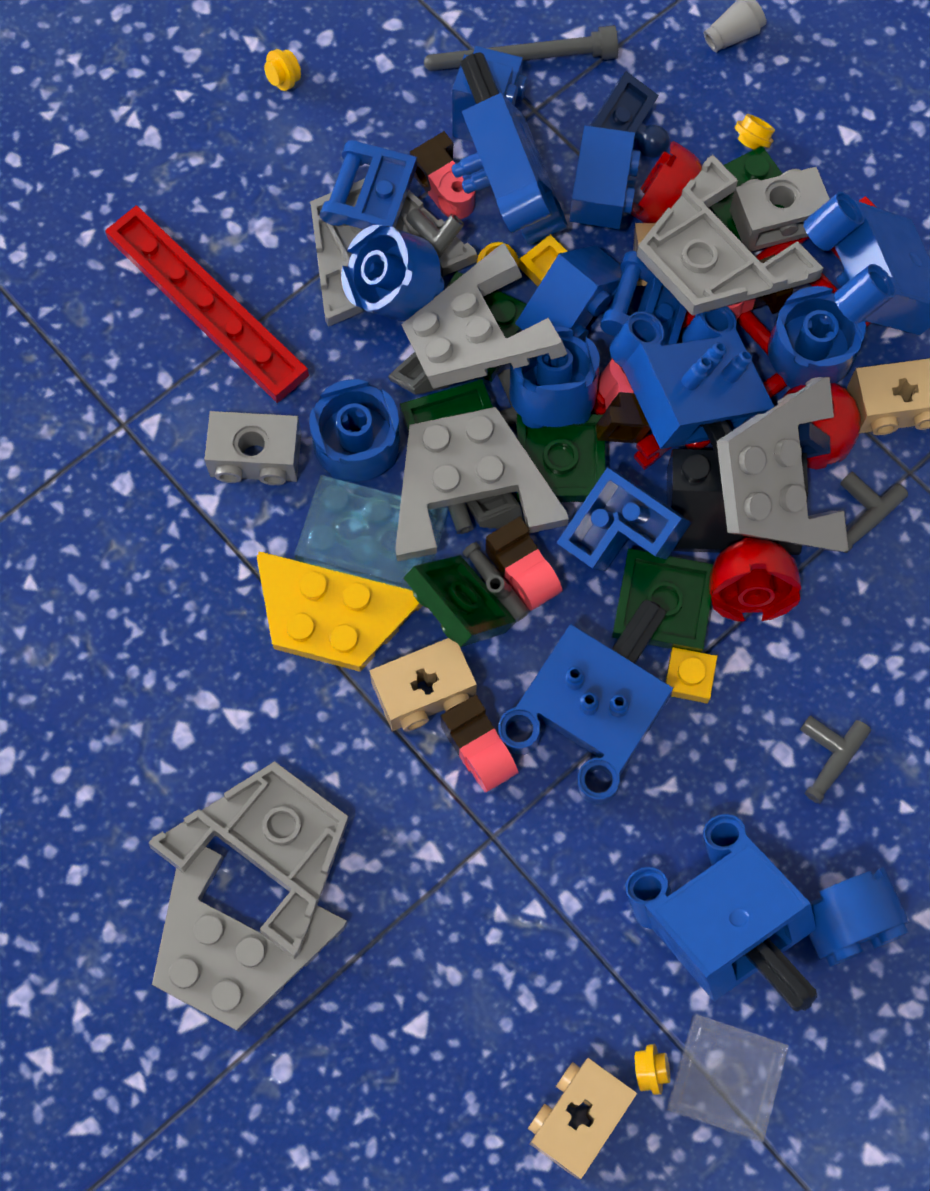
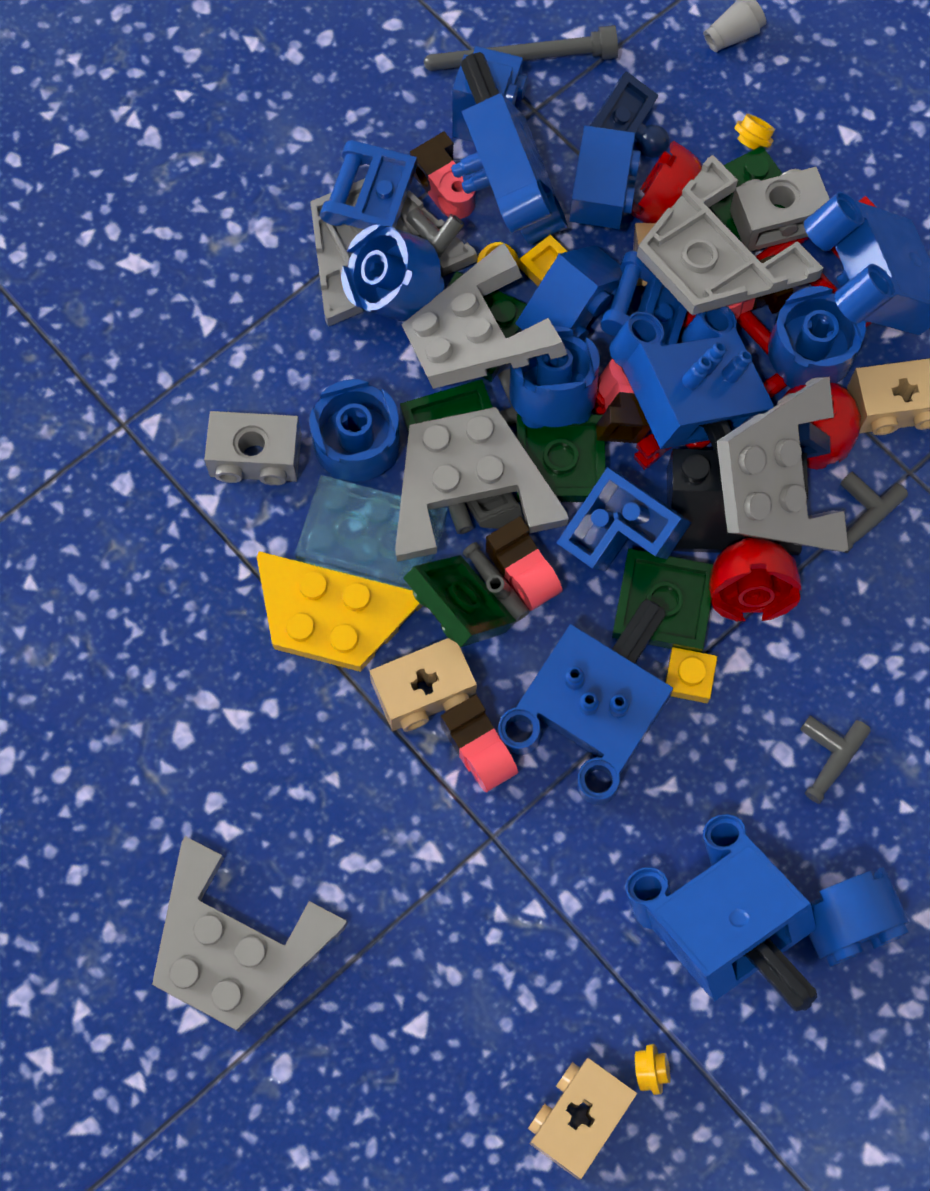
(207, 304): red plate -> none
(277, 828): light grey wing -> none
(282, 69): yellow plate -> none
(412, 376): dark grey slope -> none
(727, 1078): clear plate -> none

